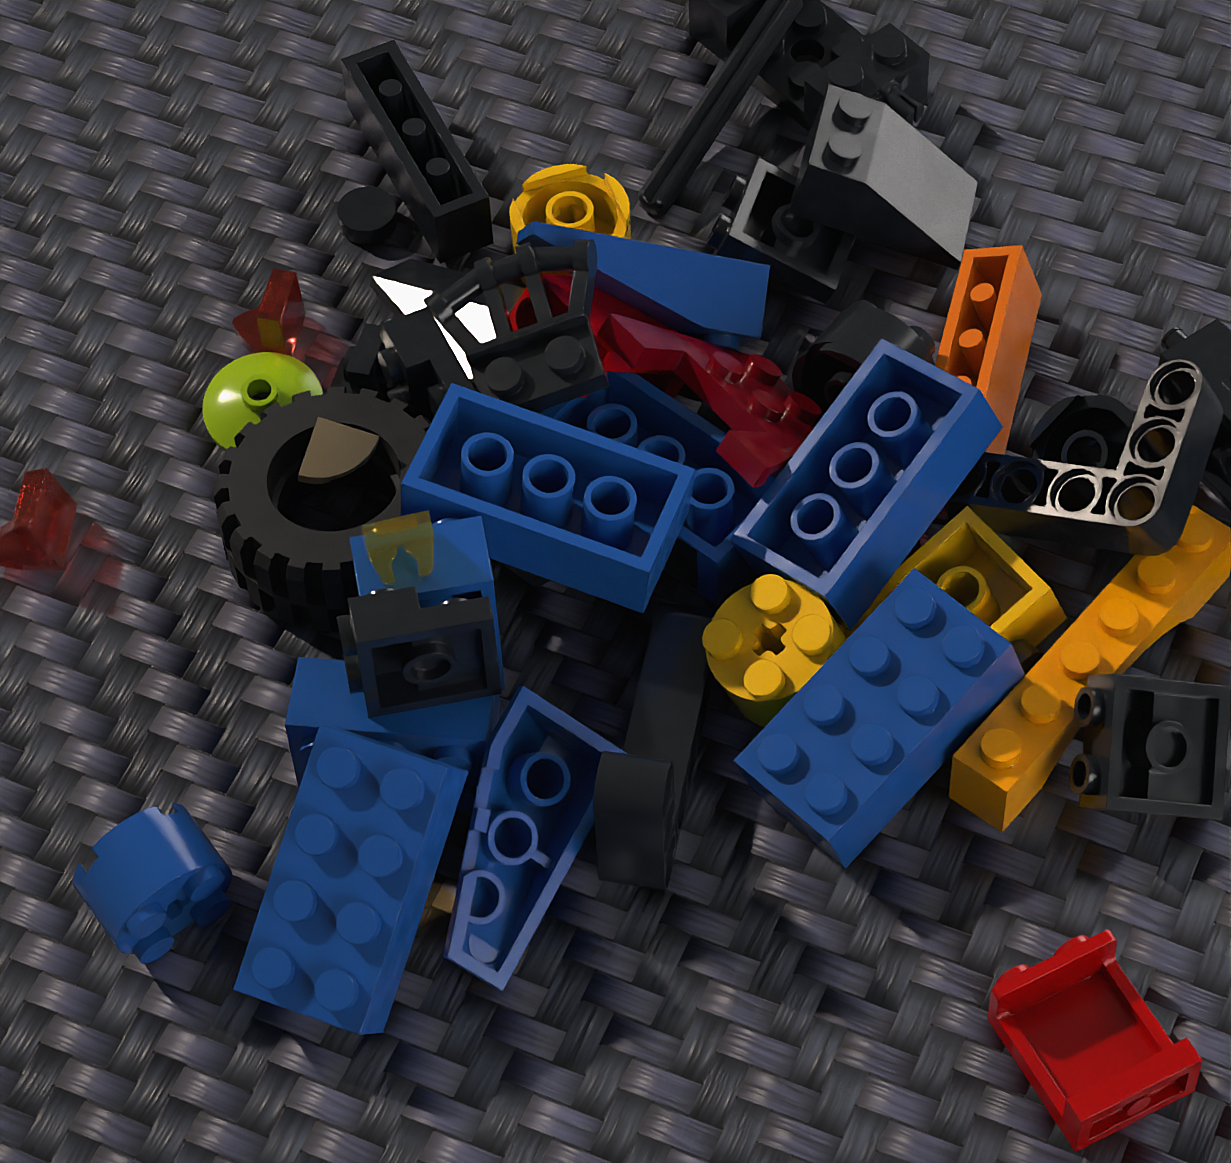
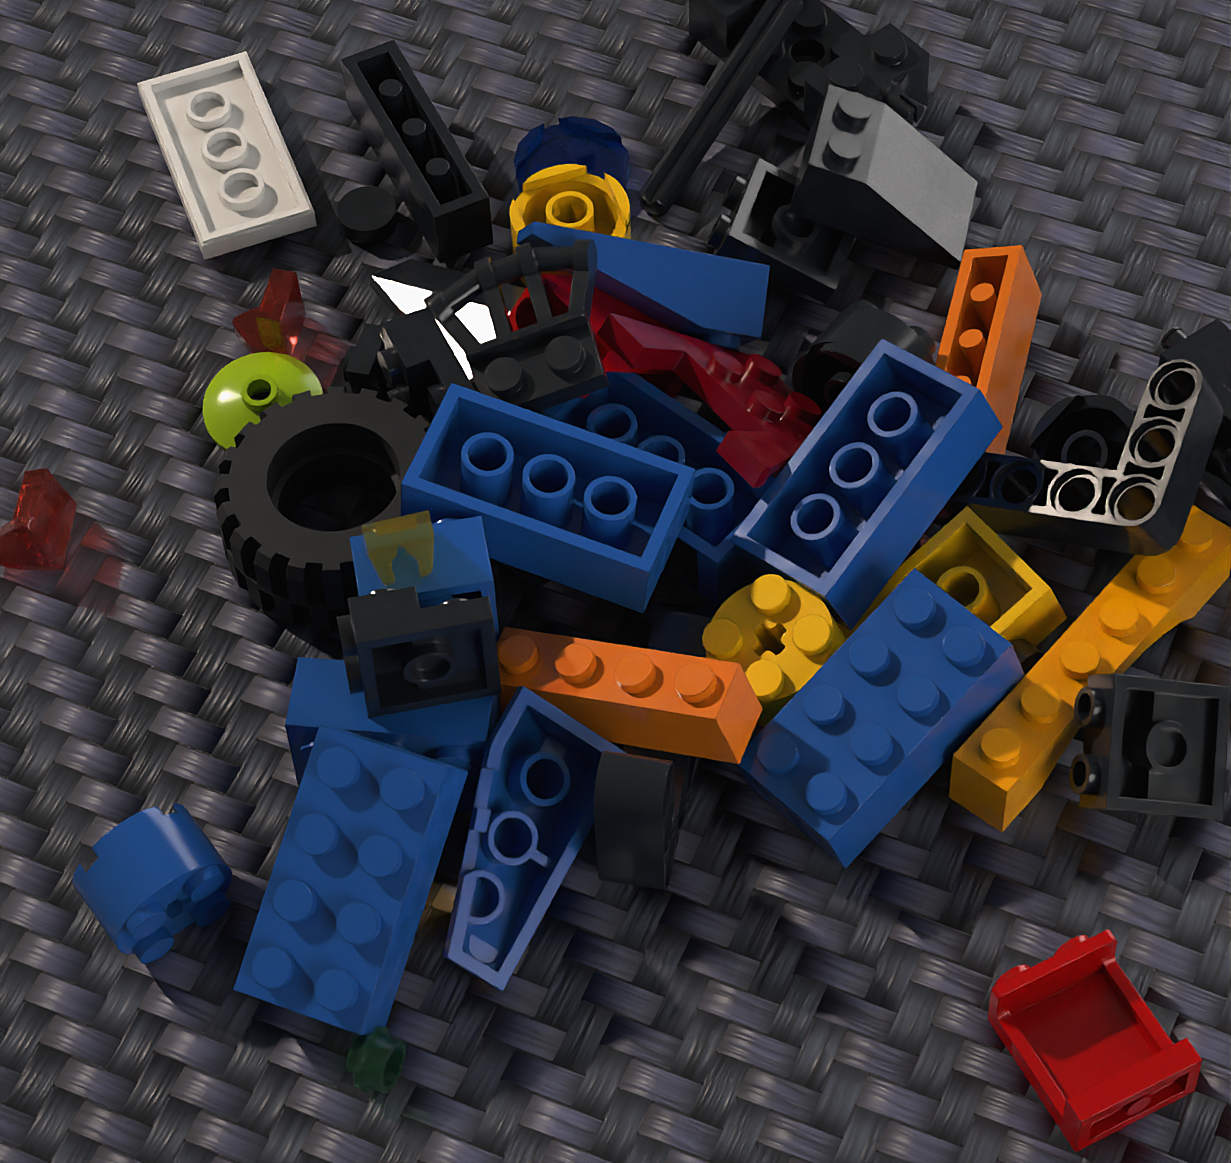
(226, 155): none -> white plate
(335, 452): dark tan tile -> none
(376, 1061): none -> clear green plate
(573, 142): none -> clear blue tile
(635, 692): none -> orange brick

